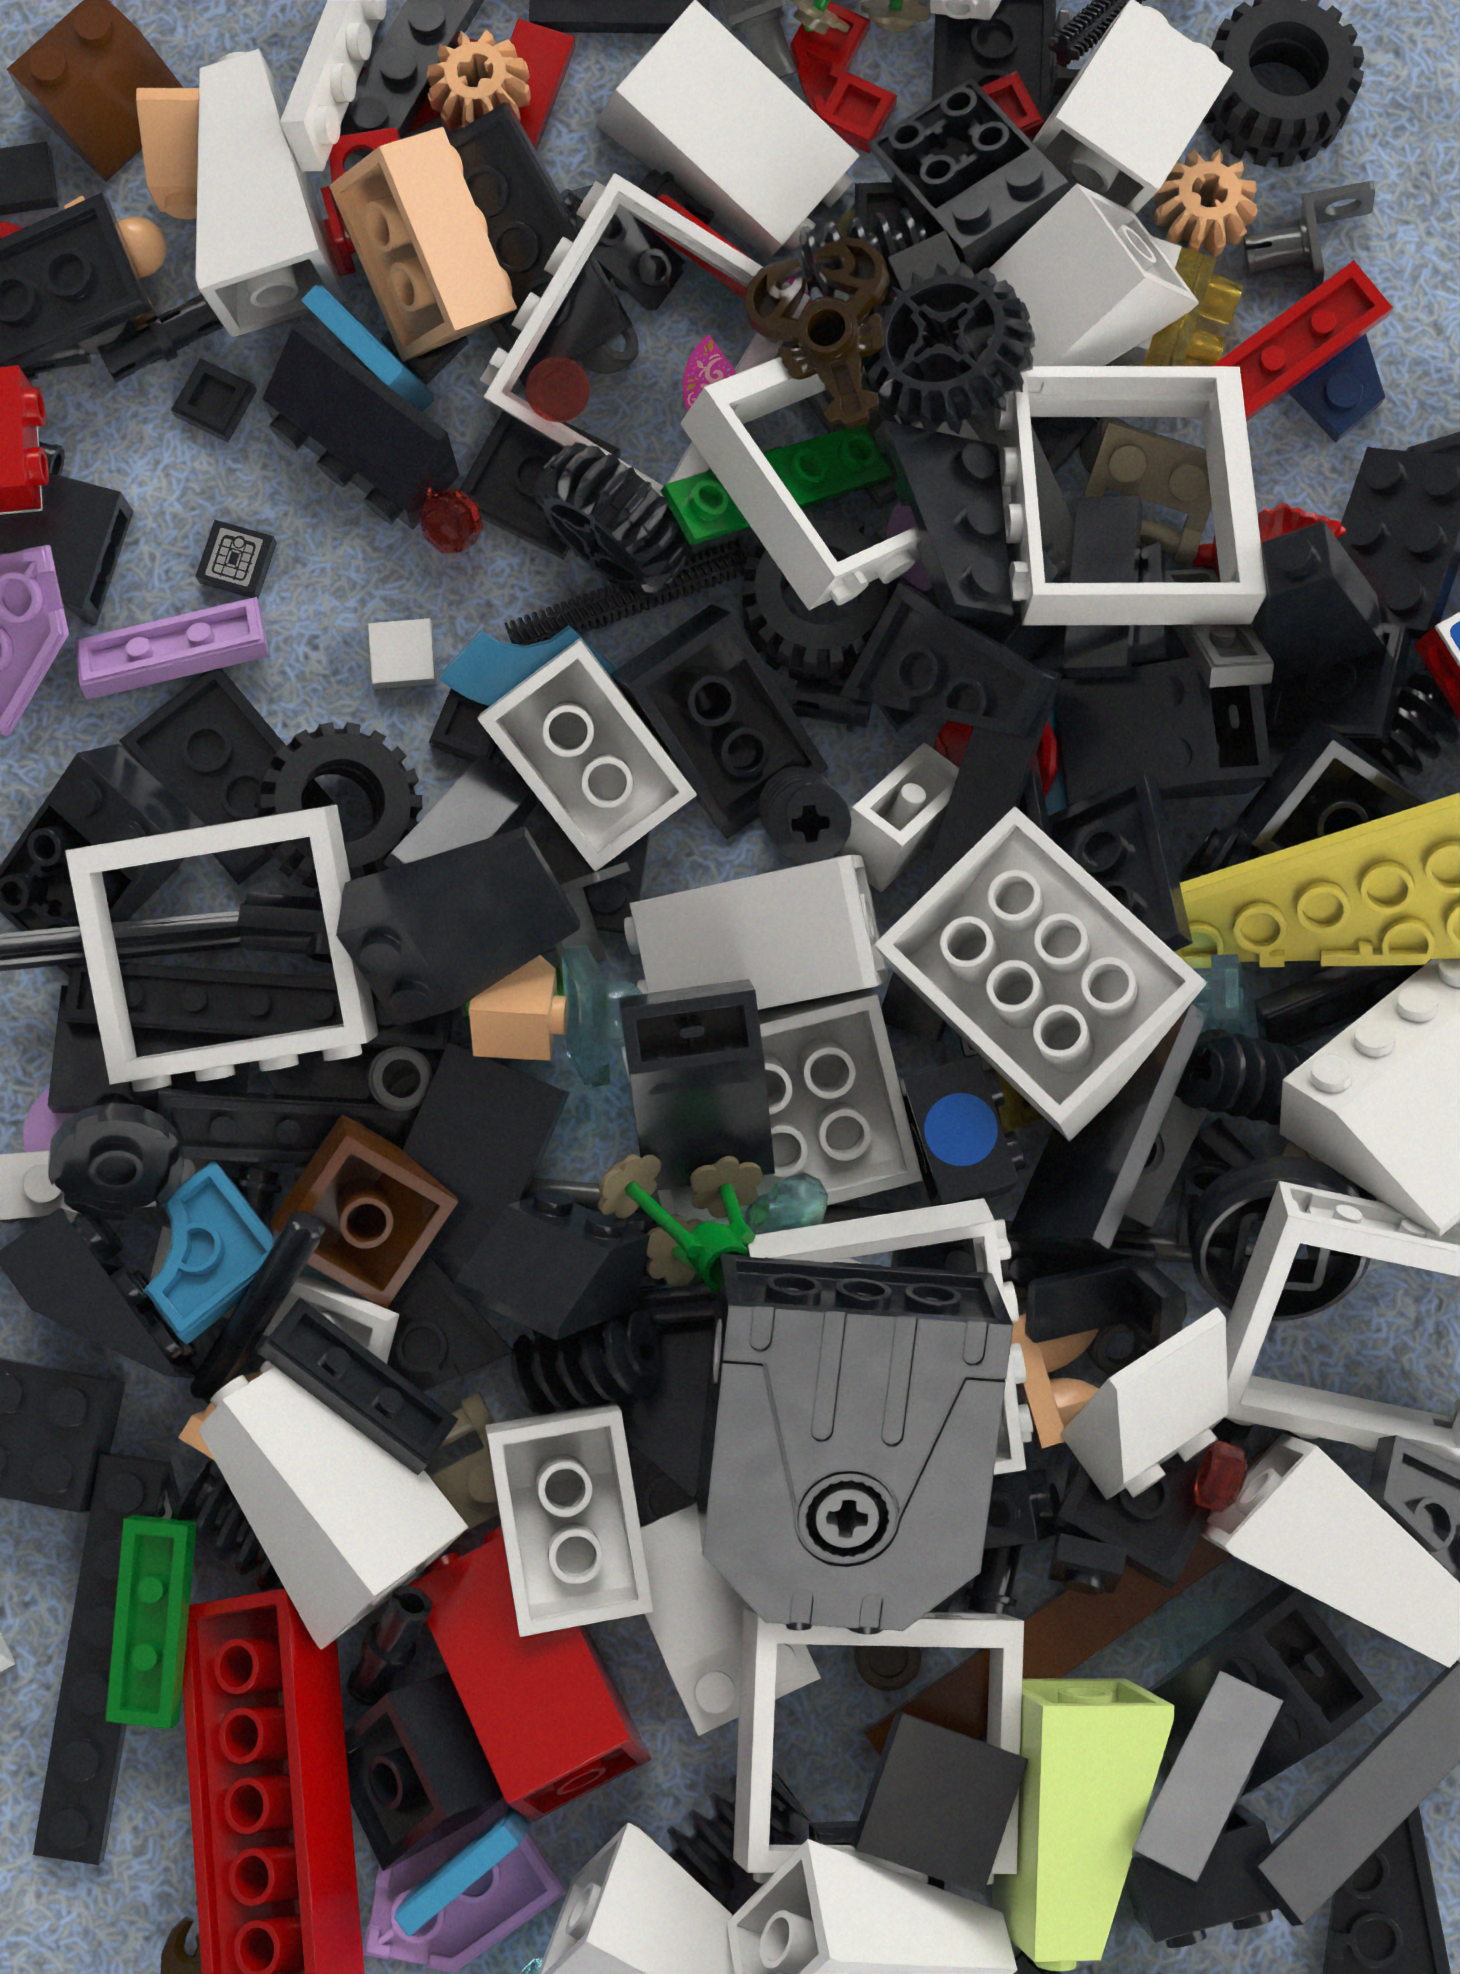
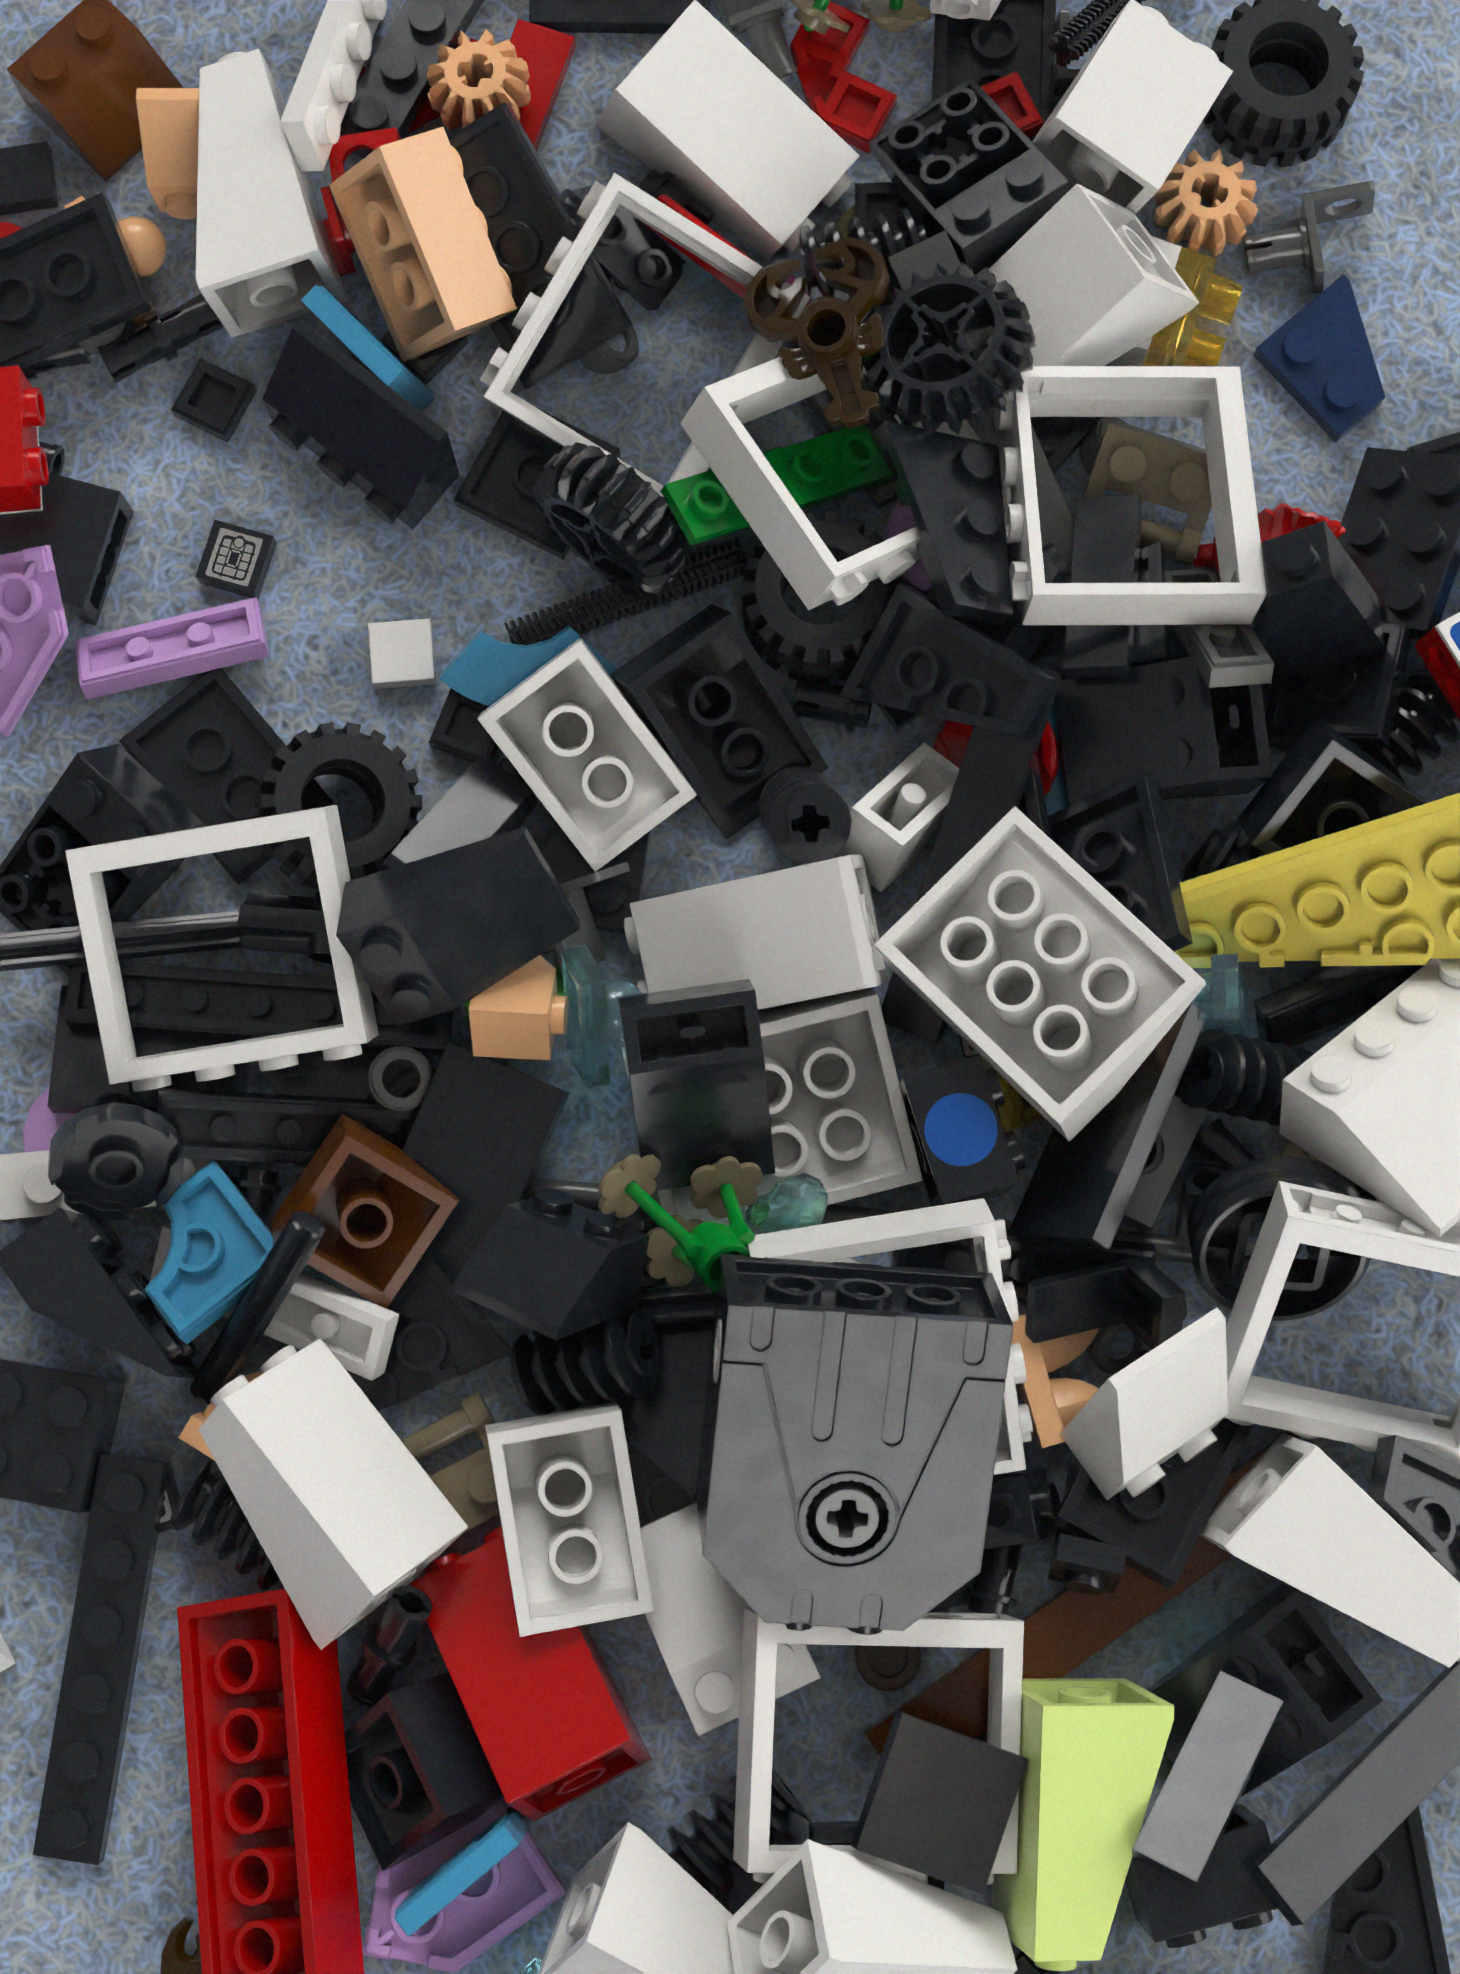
(151, 1621): green plate -> none
(358, 1386): black tile -> none
(451, 521): clear red tile -> none
(557, 389): clear red tile -> none
(704, 368): dark pink tile -> none
(1220, 1476): clear red tile -> none
(1306, 336): red plate -> none

